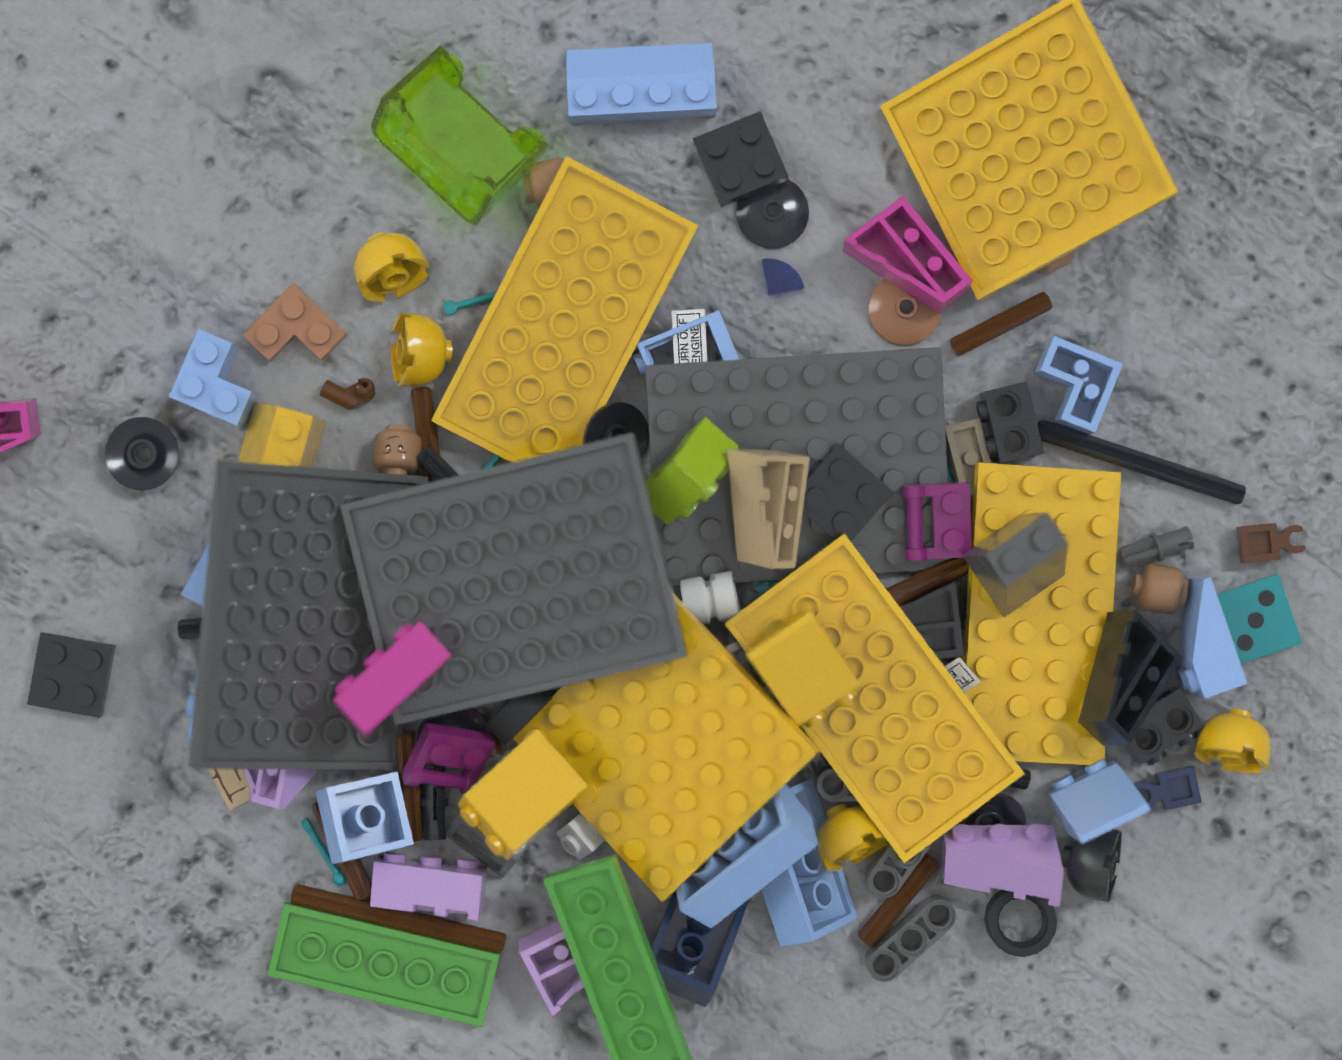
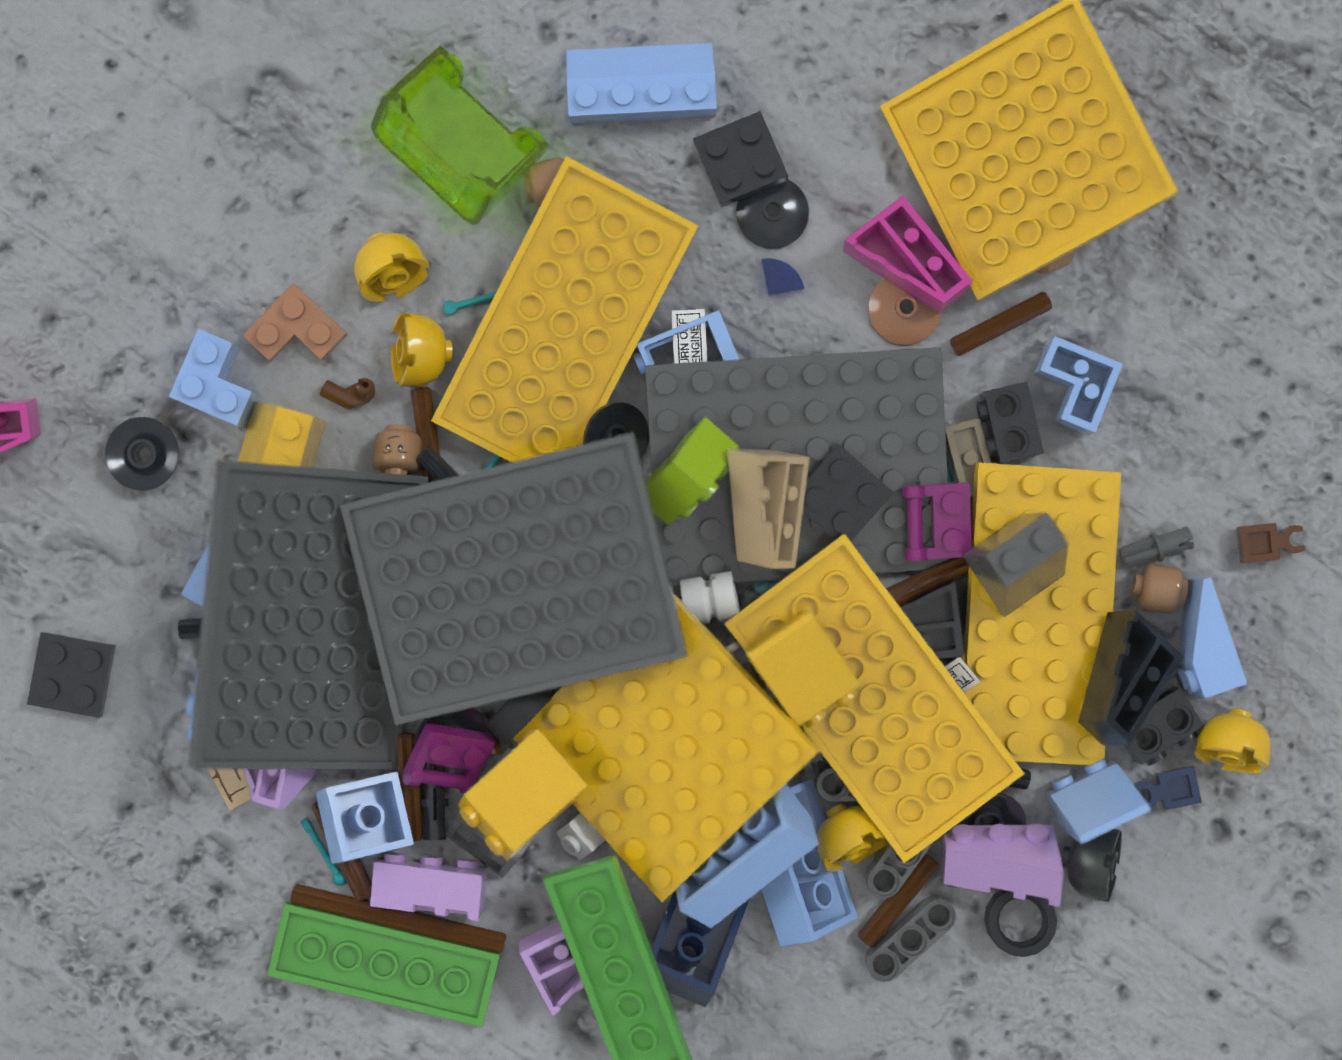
(390, 677): dark pink wedge -> none
(1141, 462): black axle -> none
(1259, 618): teal tile -> none

